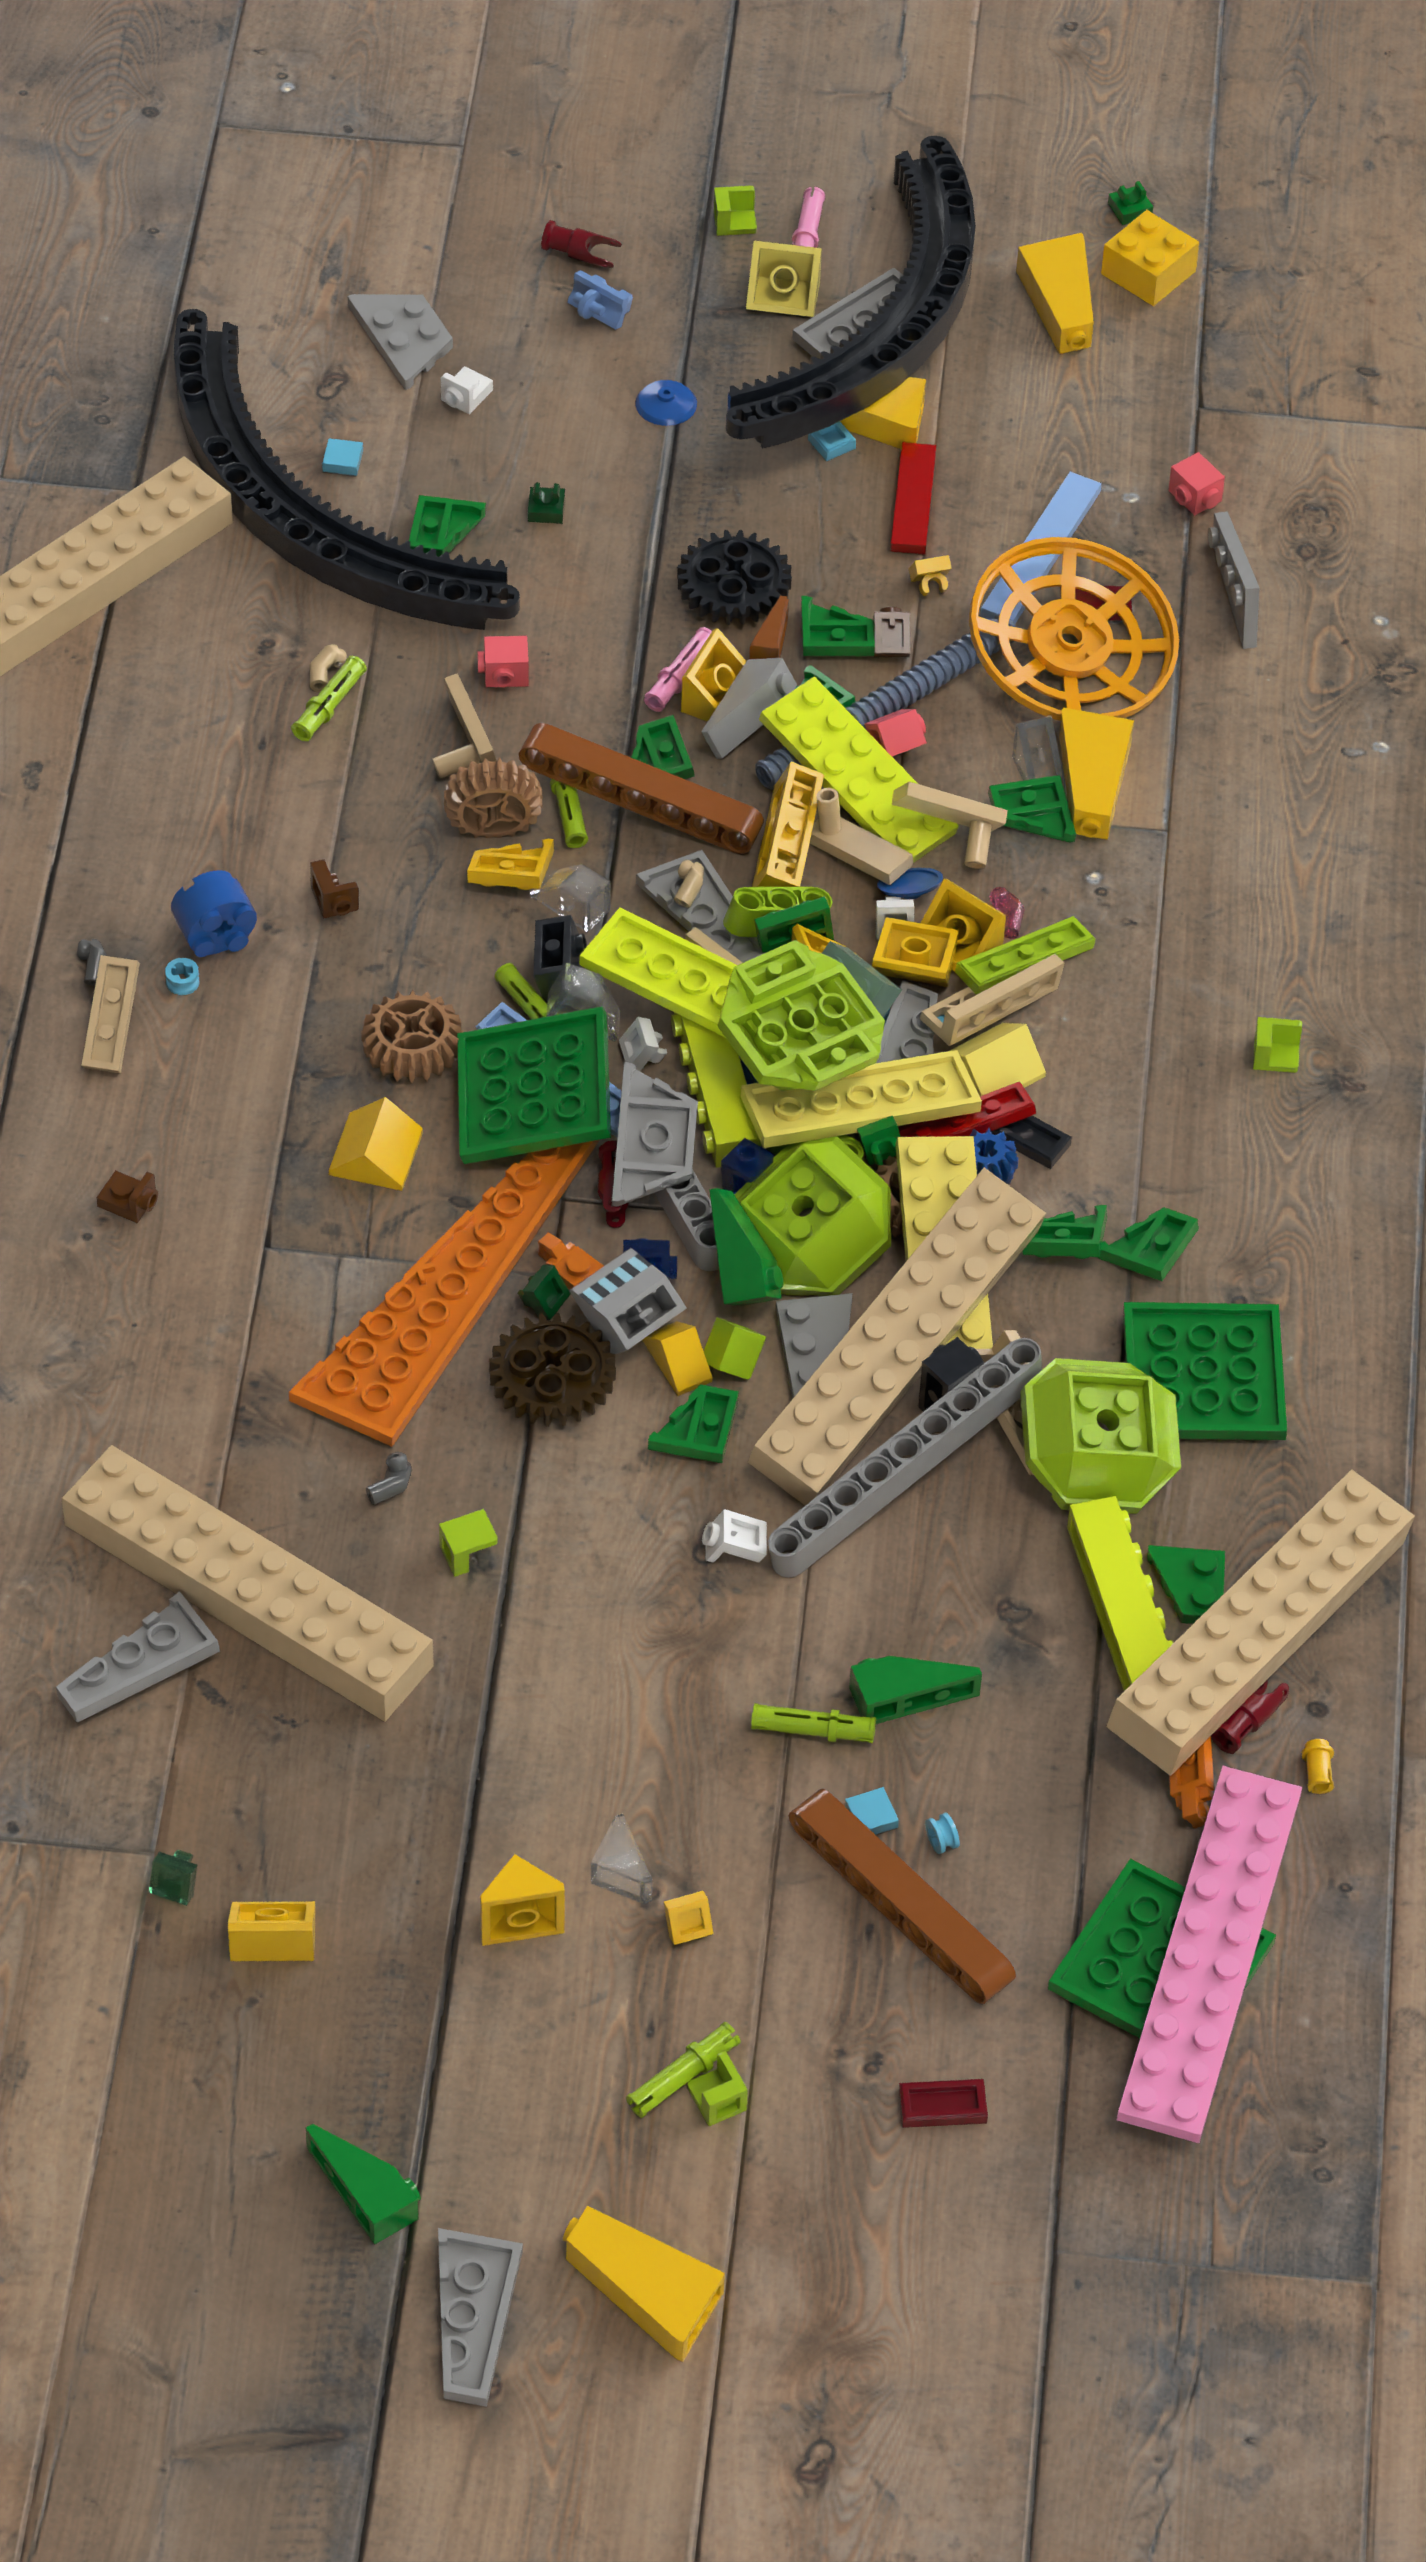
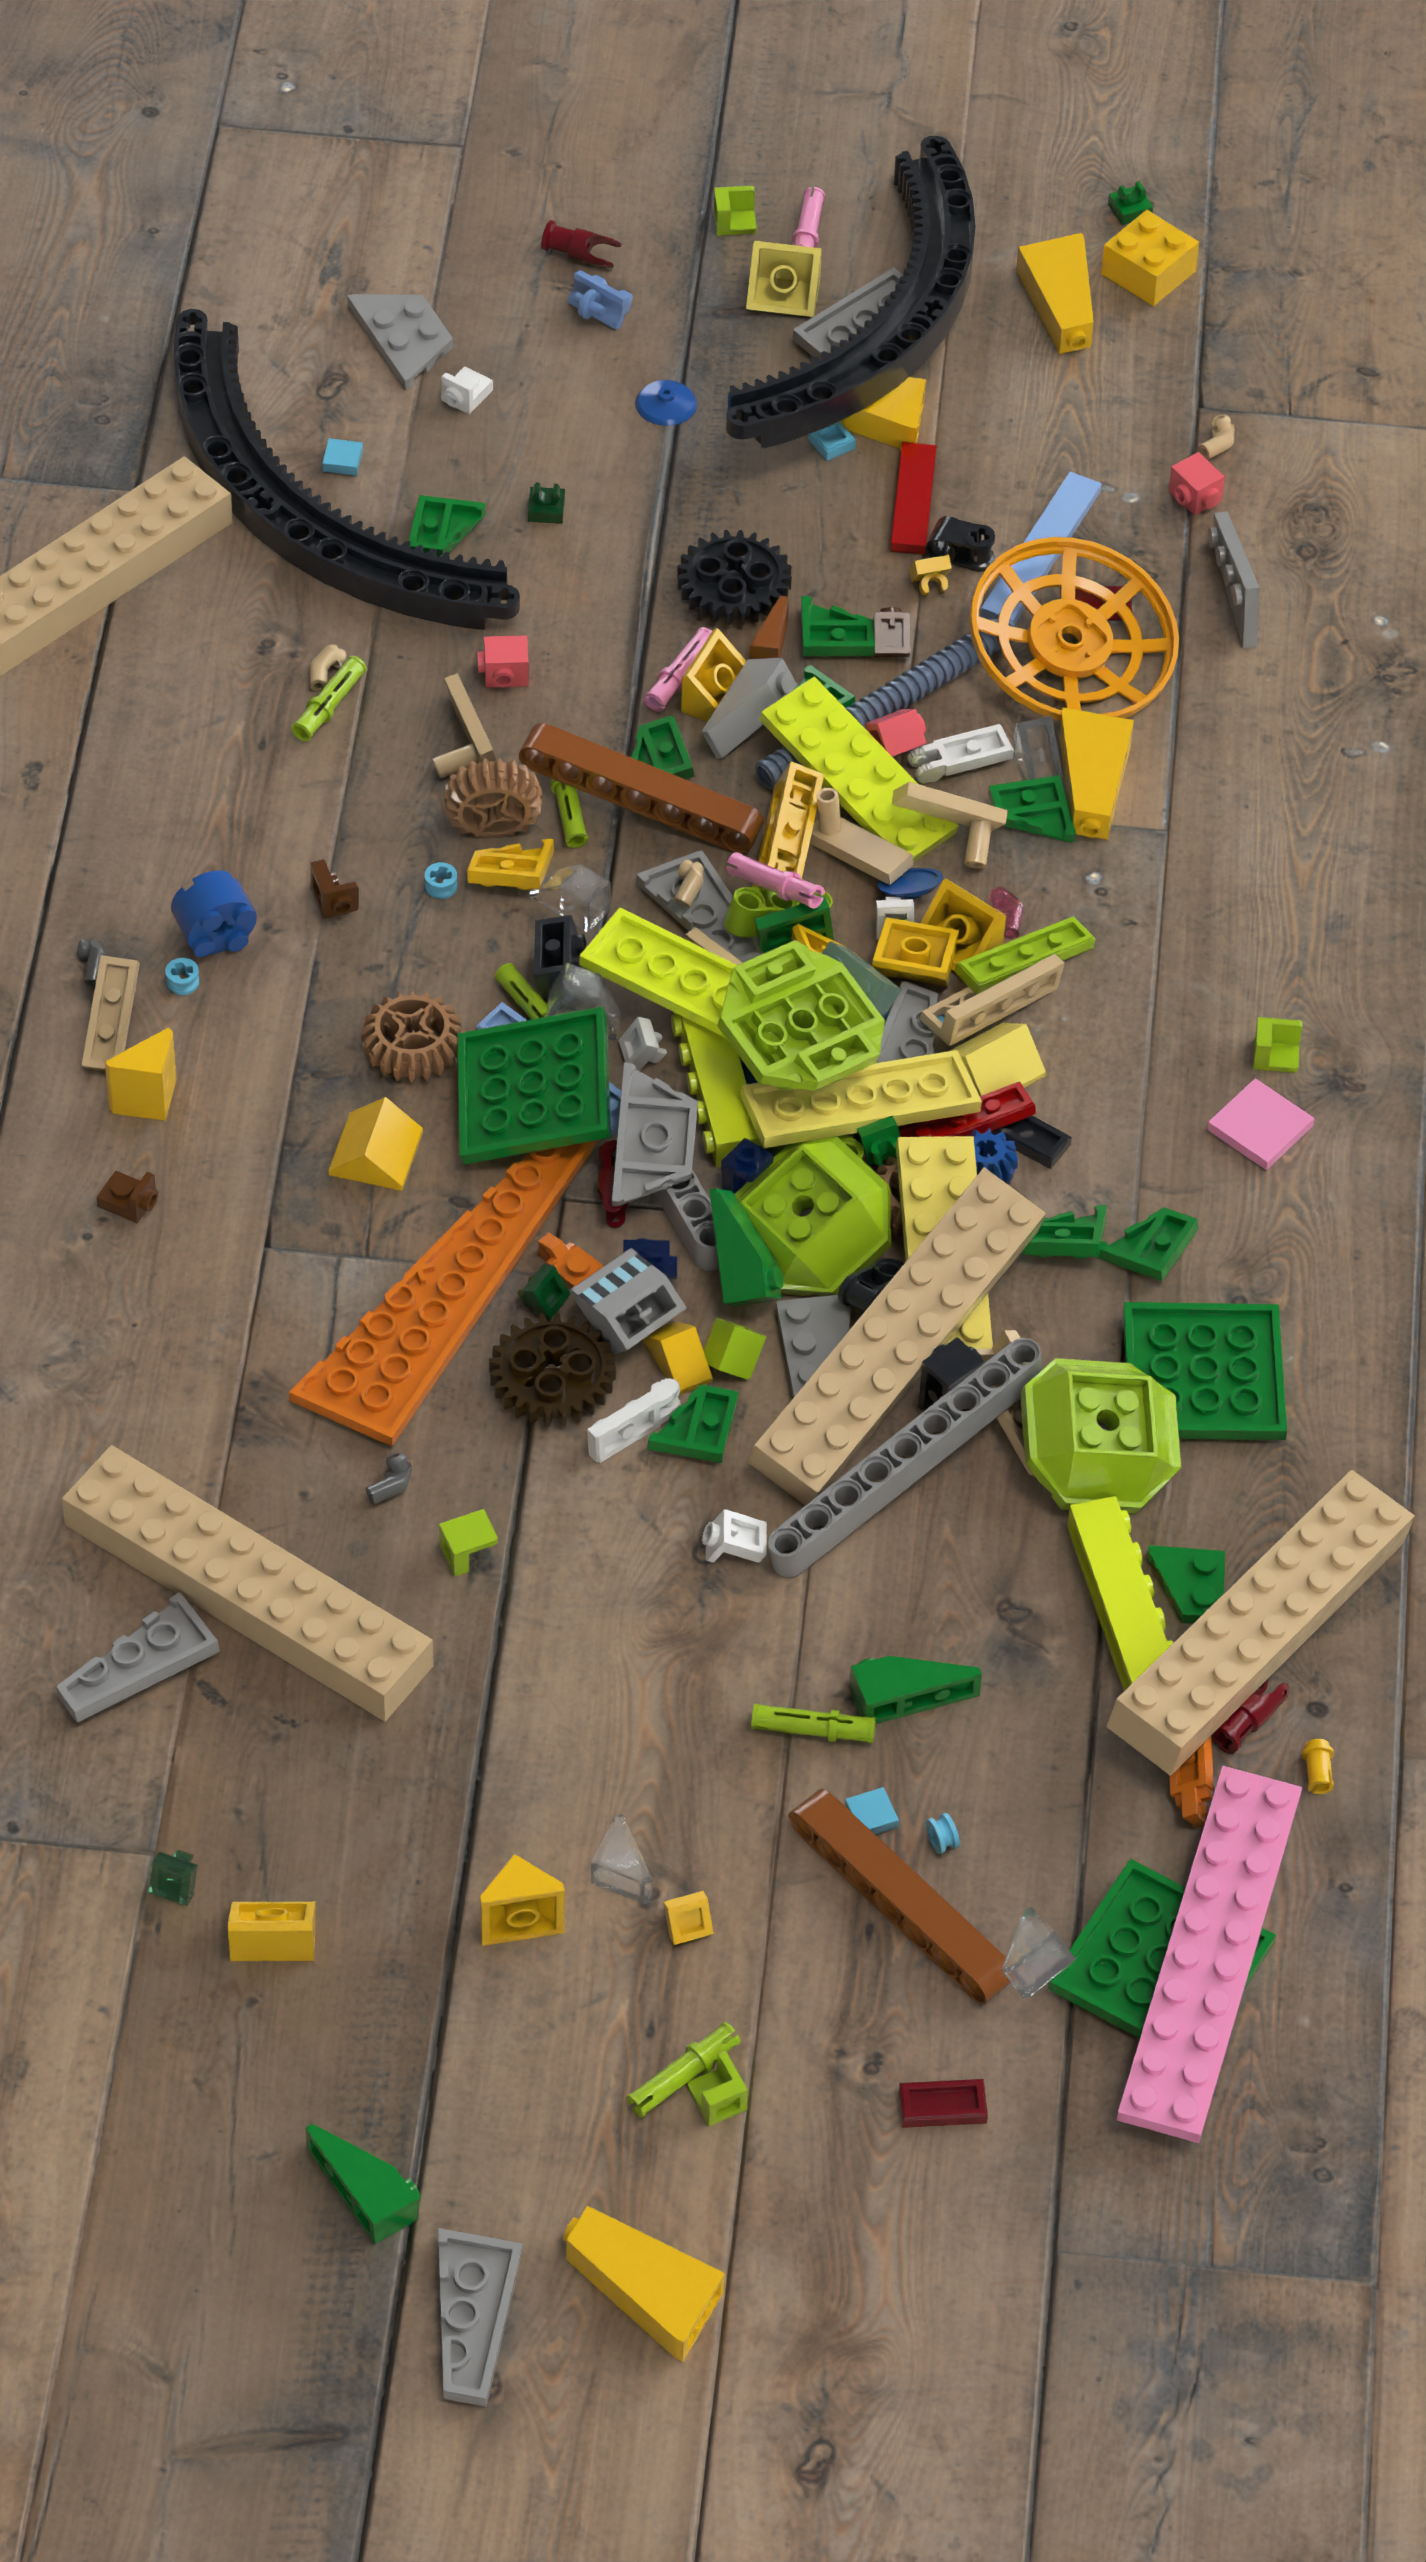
(143, 1078): none -> yellow slope
(432, 876): none -> medium azure bush
(633, 1420): none -> white hinge
(786, 884): none -> bright pink pin
(865, 1285): none -> black piece
(961, 753): none -> white hinge
(962, 543): none -> black piece
(1035, 1954): none -> clear slope
(1221, 439): none -> tan arm
(1260, 1124): none -> bright pink tile

